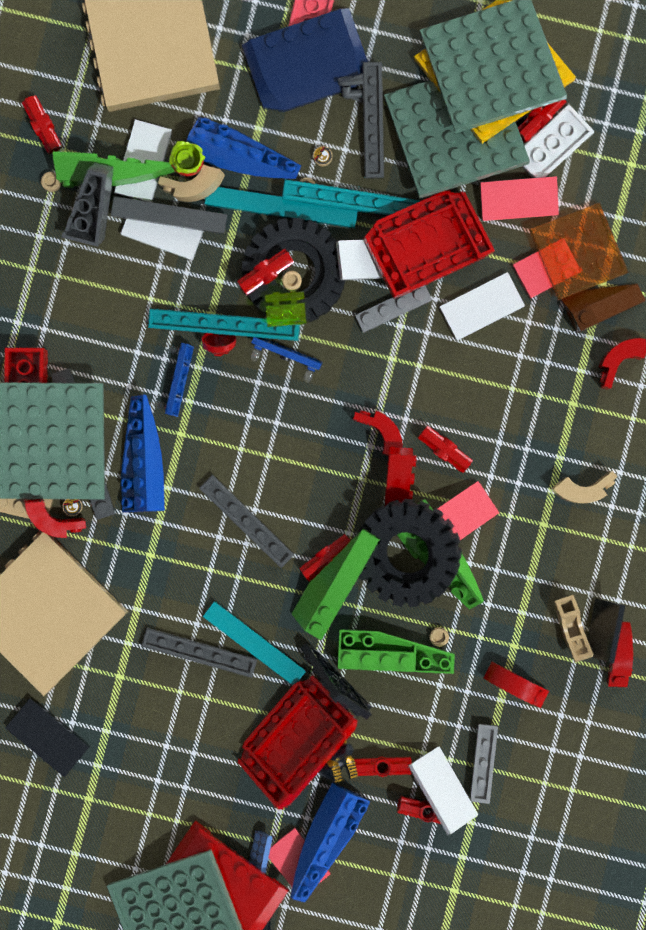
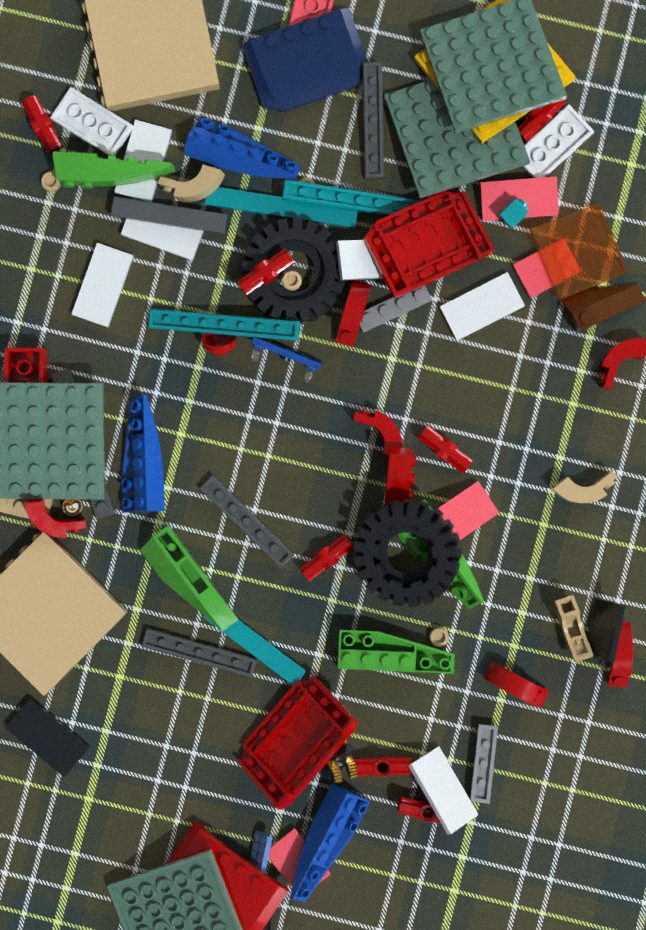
(90, 210): dark grey wedge -> none
(91, 122): none -> white tile
(102, 285): none -> white tile
(177, 379): blue piece -> none
(186, 158): lime hair -> none
(186, 577): none -> bright green wedge
(285, 314): clear neon green plate -> none
(322, 156): tile -> none
(332, 585): bright green wedge -> none
(338, 686): black wing -> none
(346, 83): dark grey piece -> none
(353, 313): none -> red arch
(513, 212): none -> teal brick

